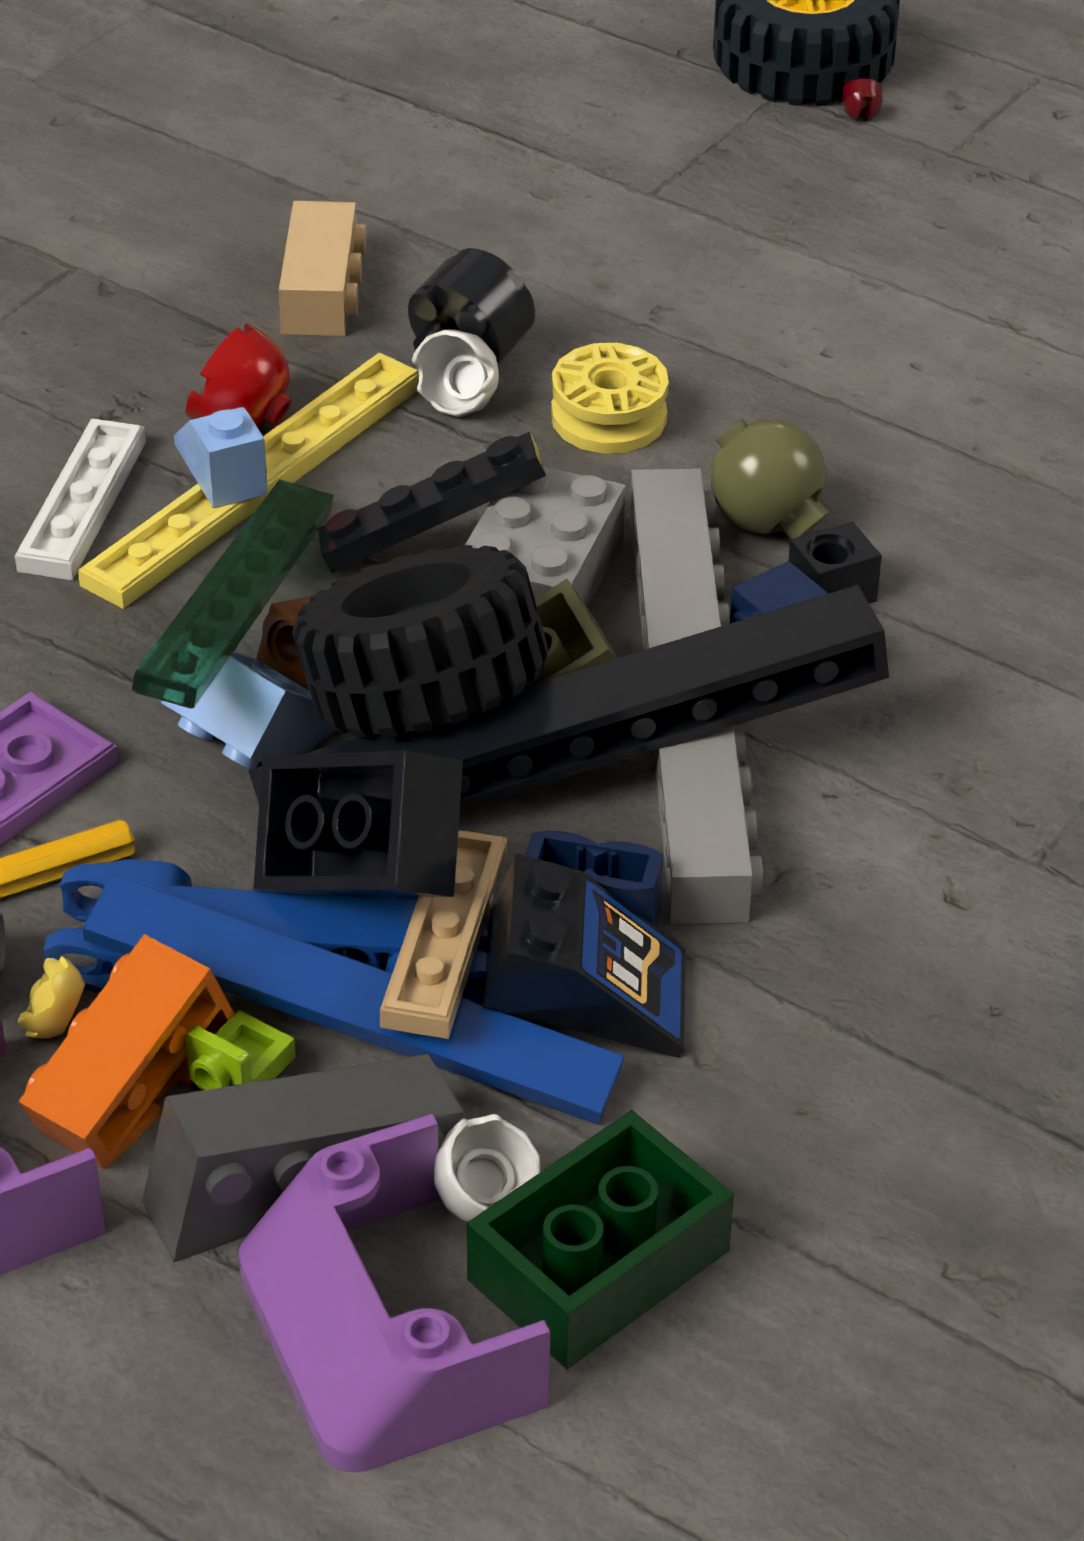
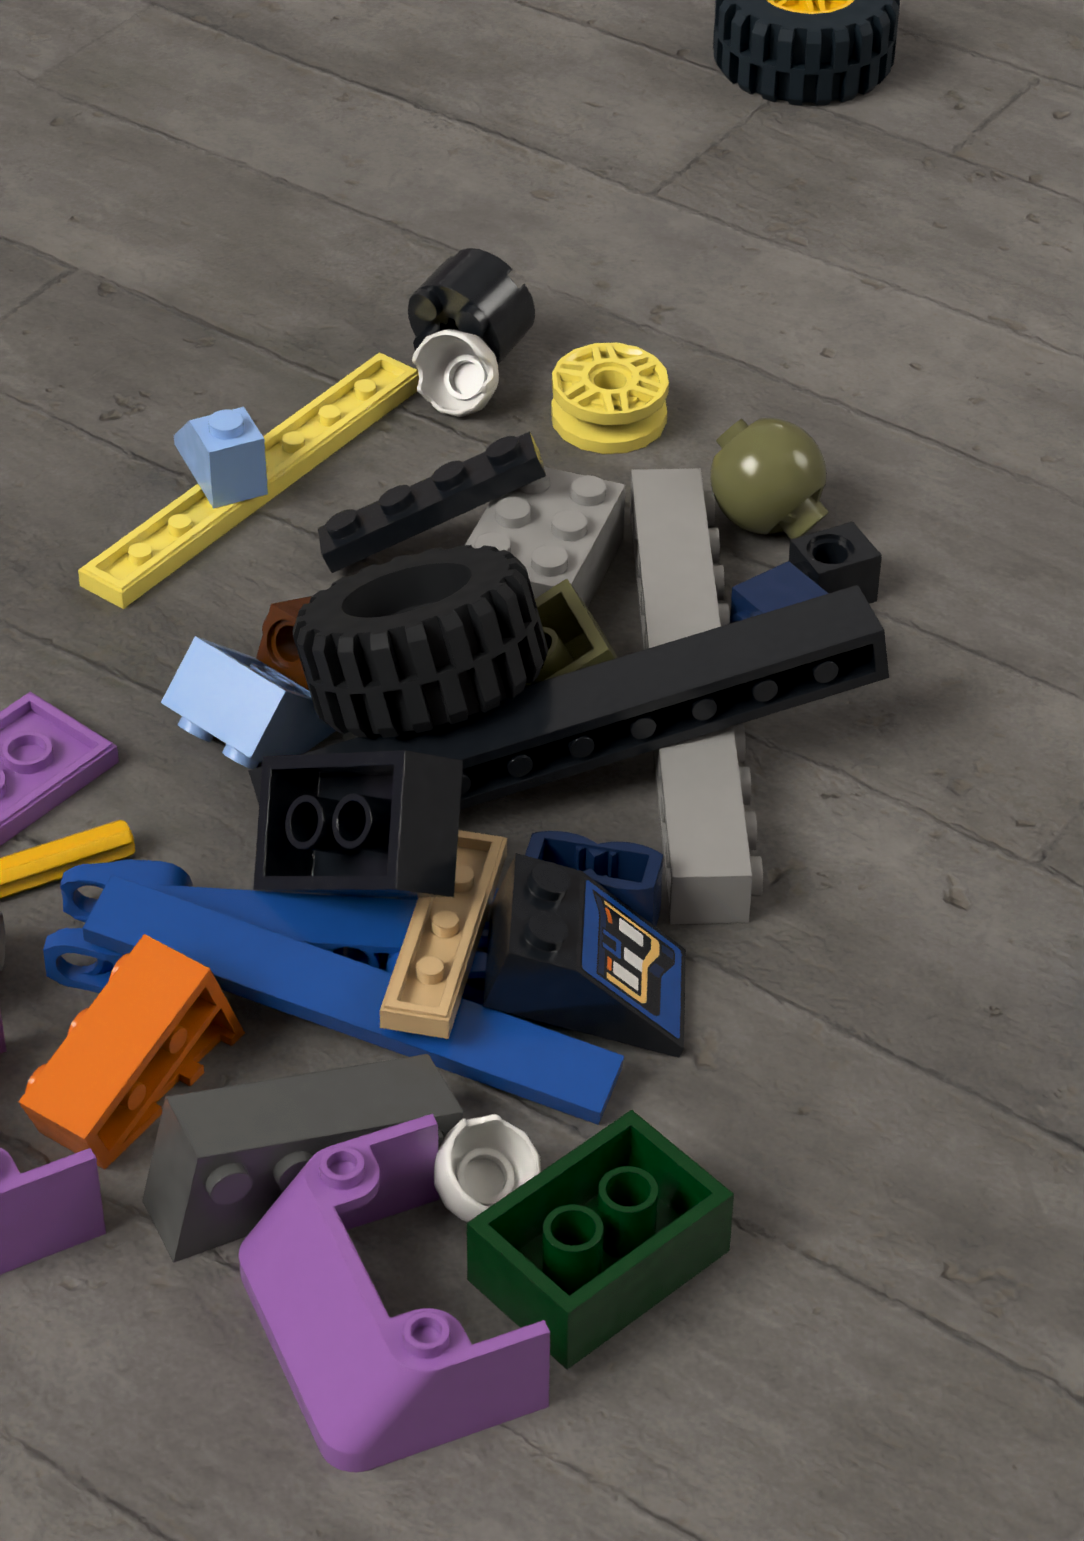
(52, 999): light yellow plate -> none
(80, 499): white tile -> none
(232, 595): clear green tile -> none
(237, 1053): lime bracket -> none
(244, 373): red cylinder -> none
(321, 268): tan brick -> none
(862, 97): dark red hinge -> none

